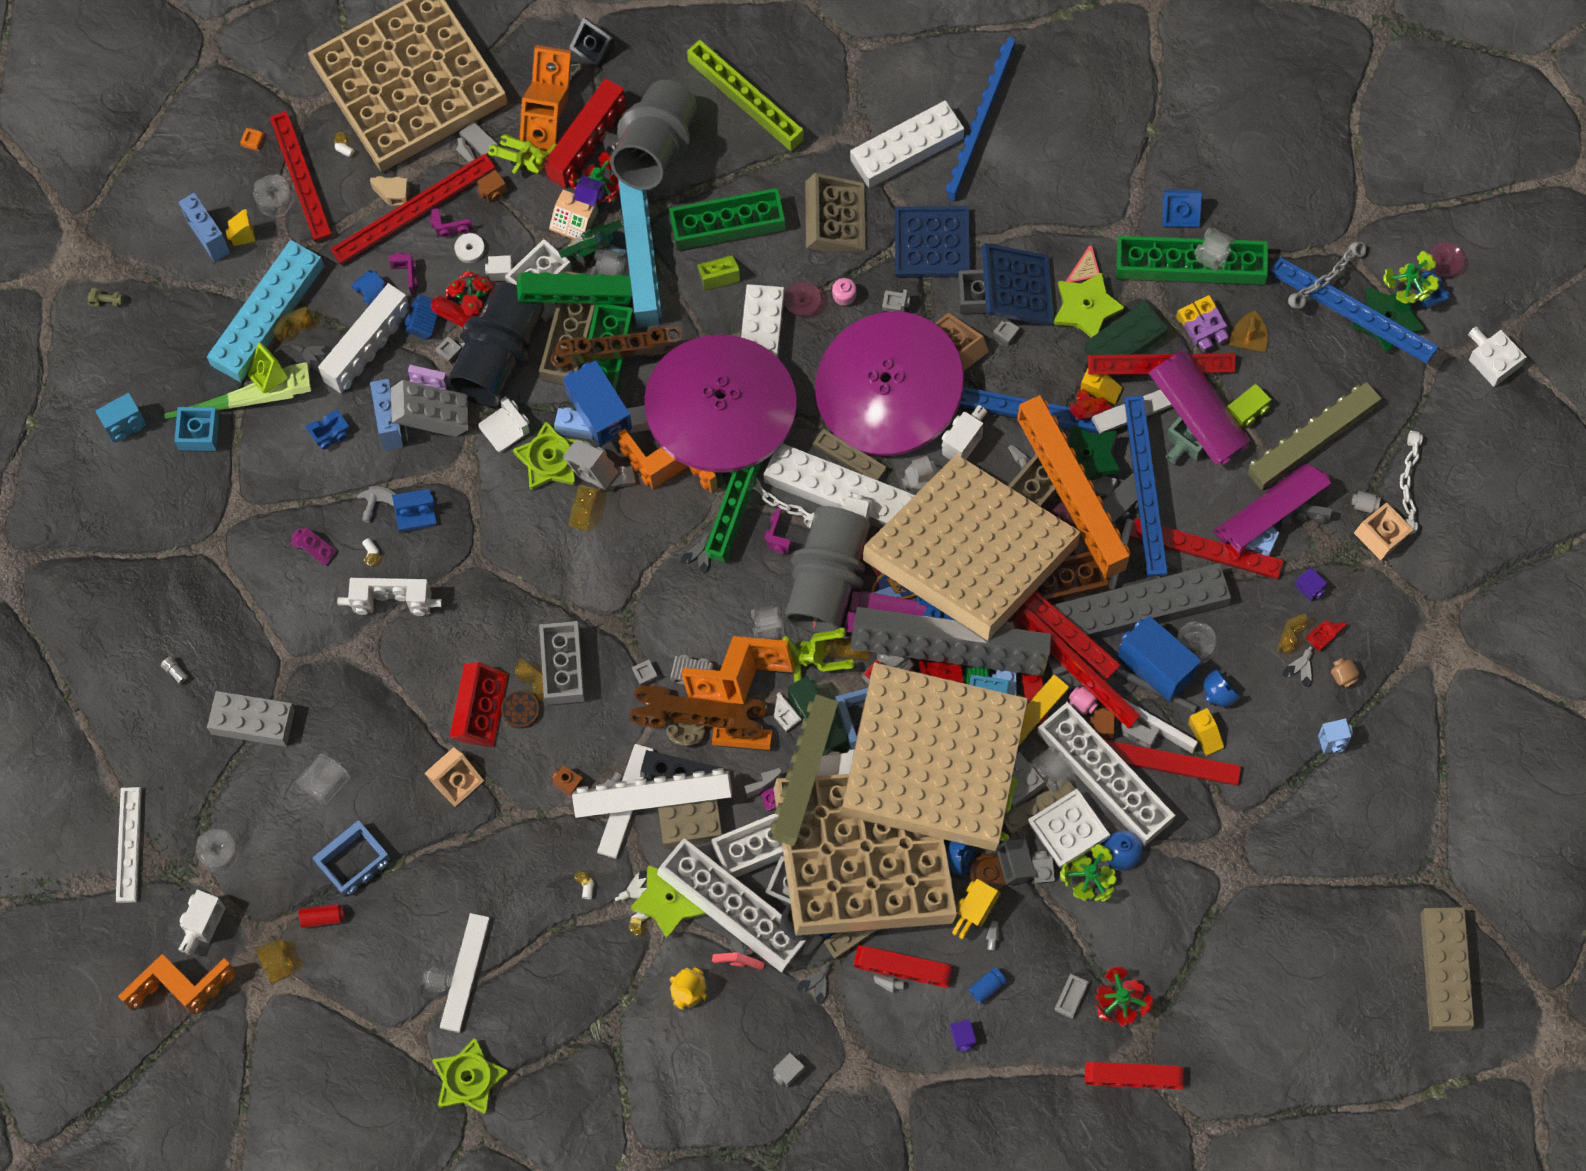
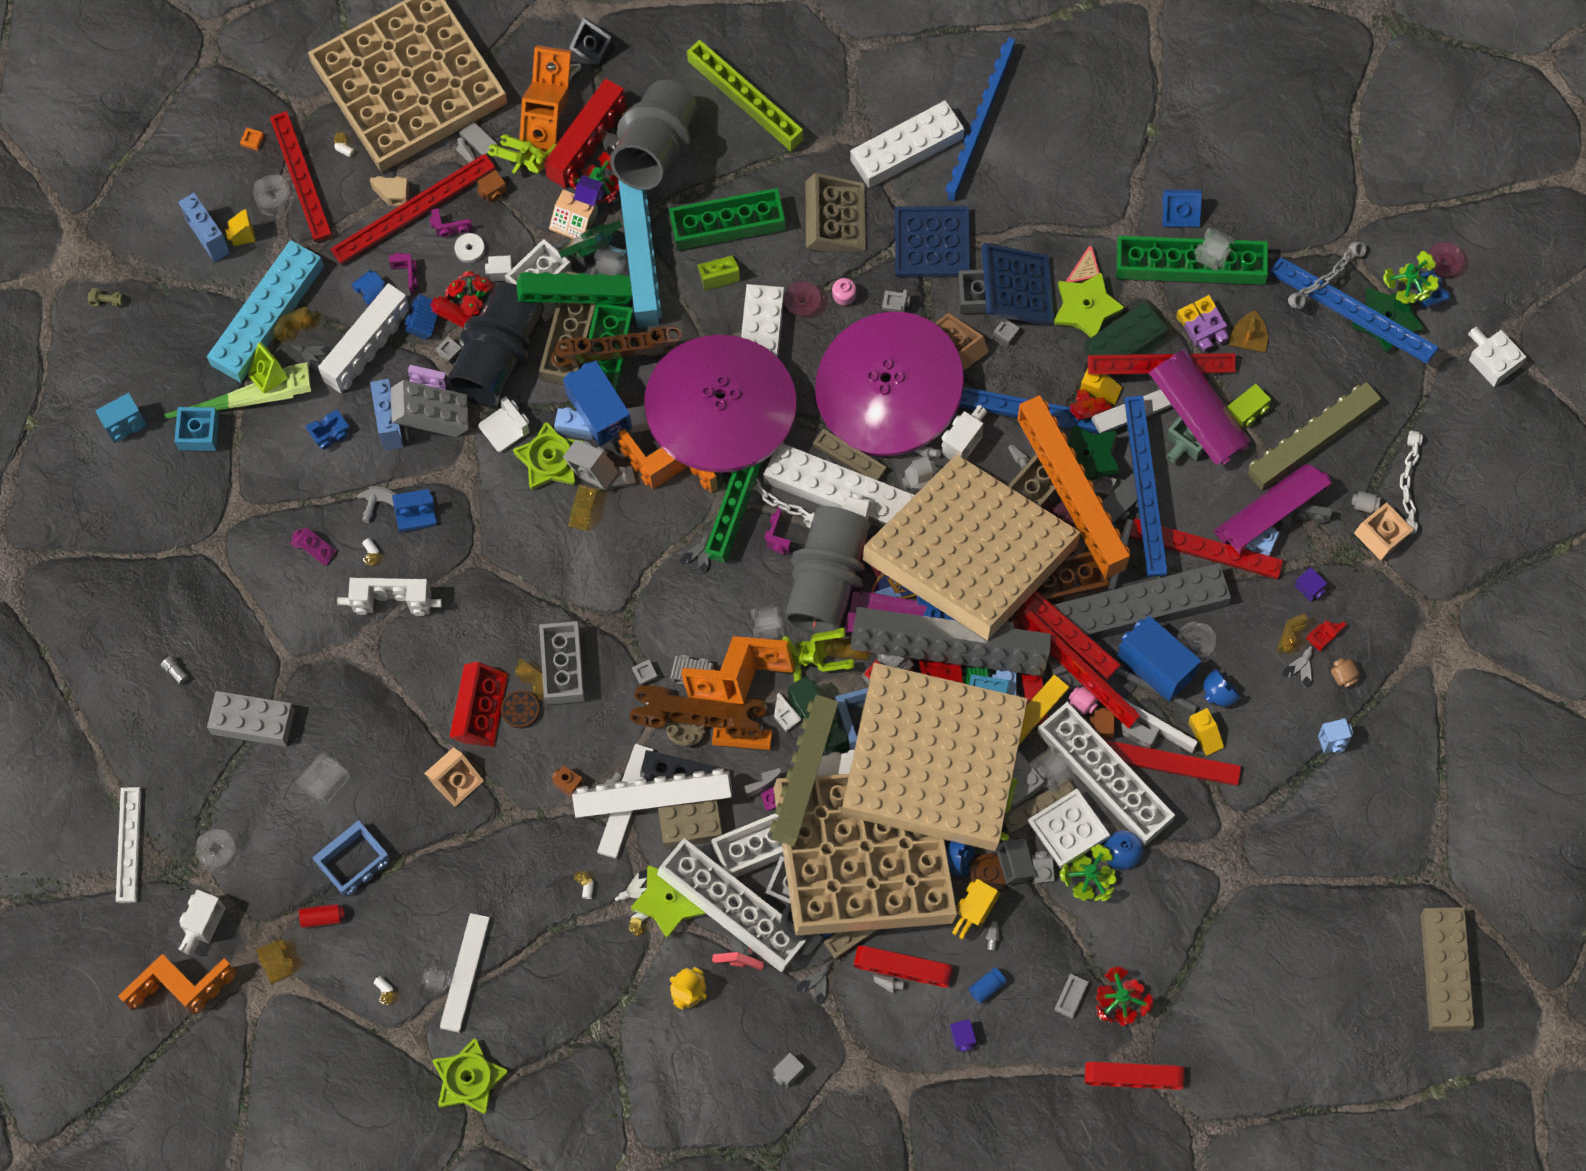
(386, 991): none -> arm
(929, 452): none -> light grey bar

